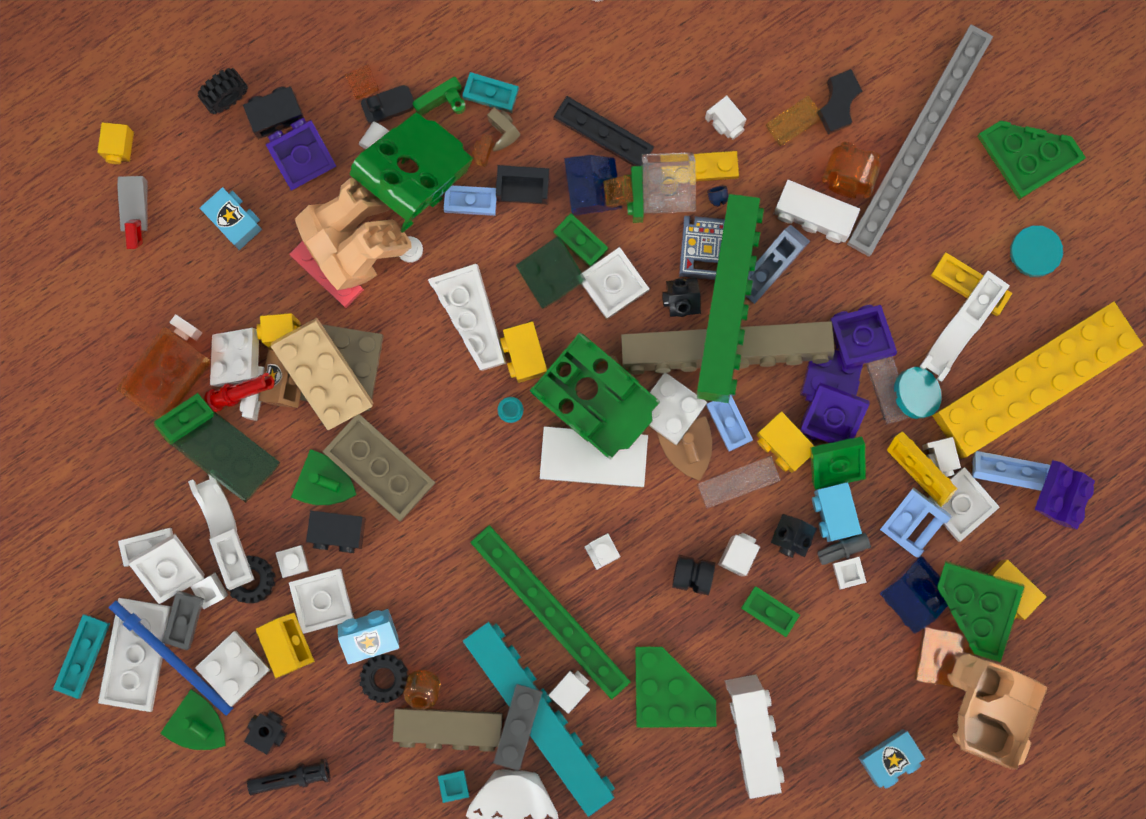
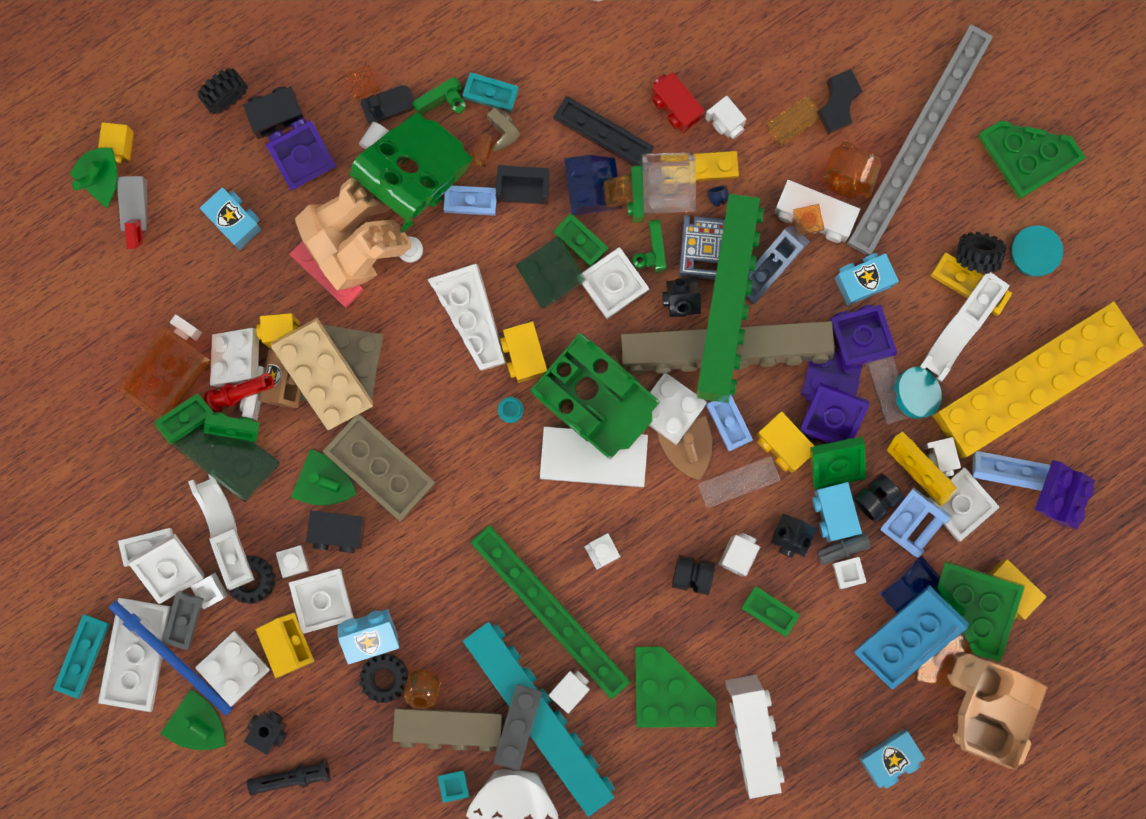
(97, 174): none -> green shield
(222, 425): none -> green plate
(656, 257): none -> green piece
(676, 101): none -> red brick
(808, 219): none -> clear orange plate
(866, 279): none -> medium azure brick
(871, 504): none -> black wheel
(911, 637): none -> dark azure plate
(980, 252): none -> black tyre

